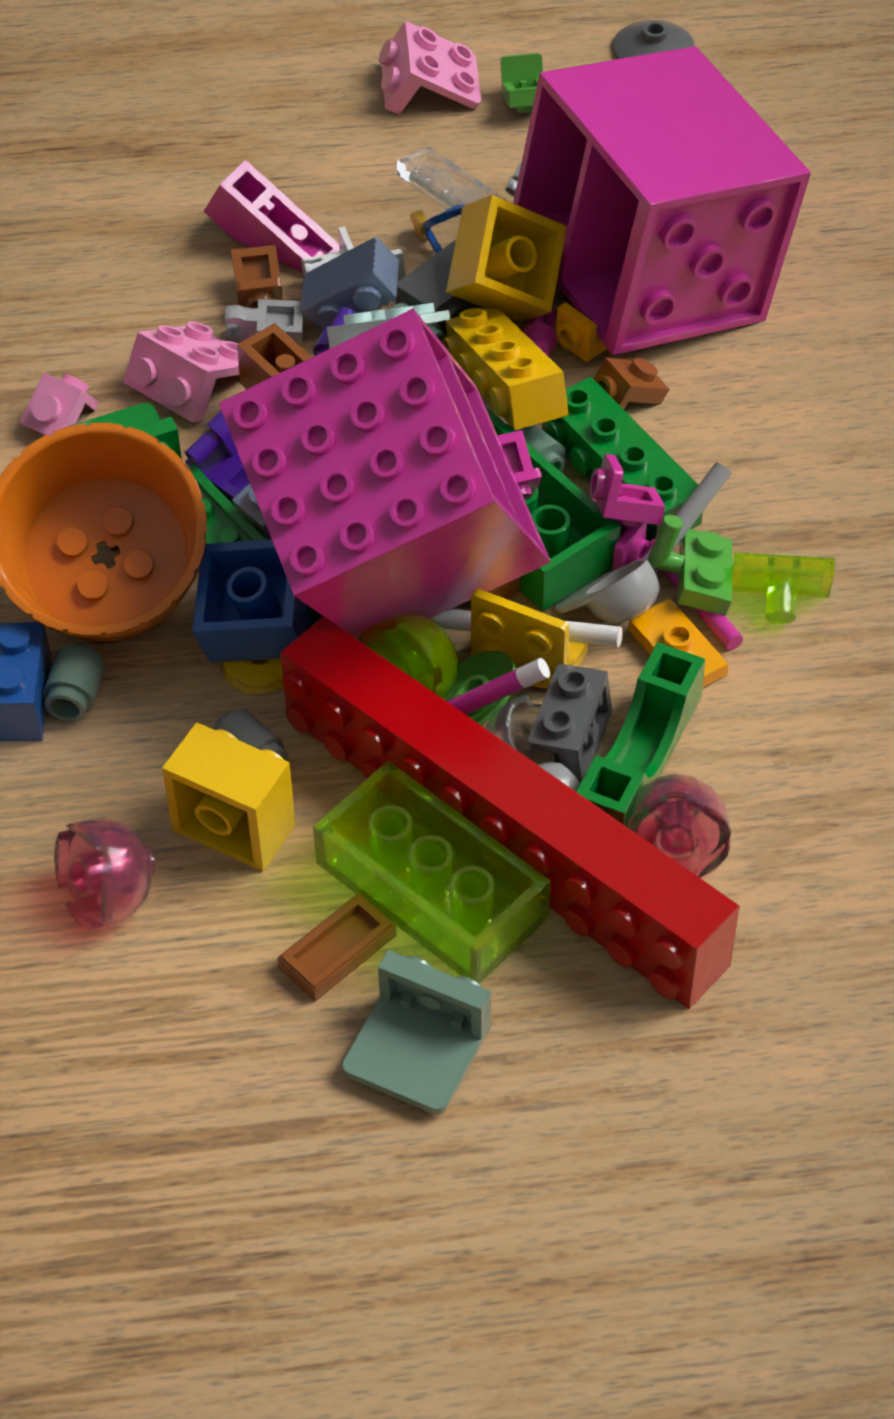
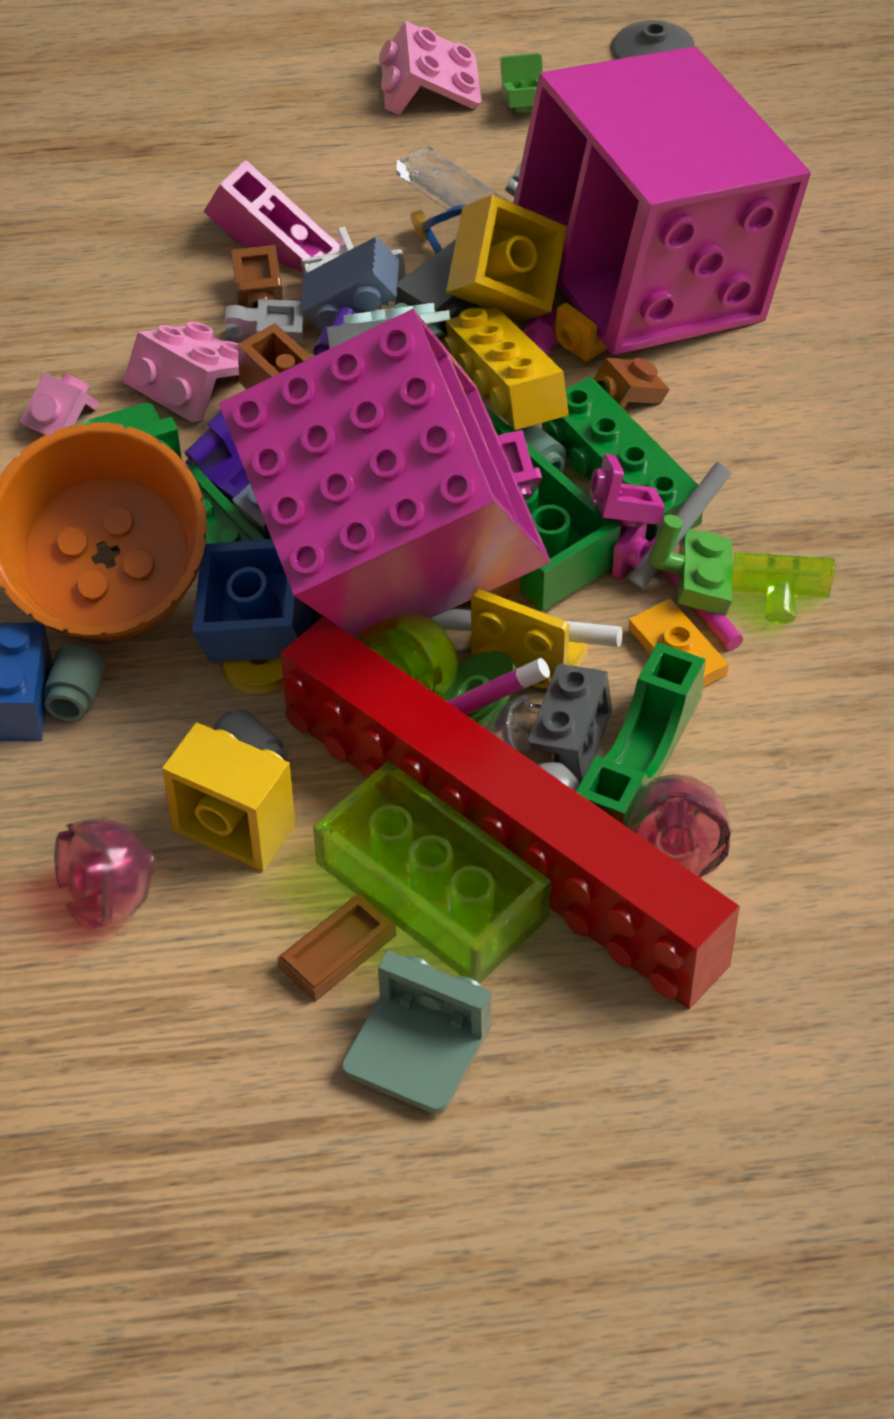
(618, 594): light grey cap -> none

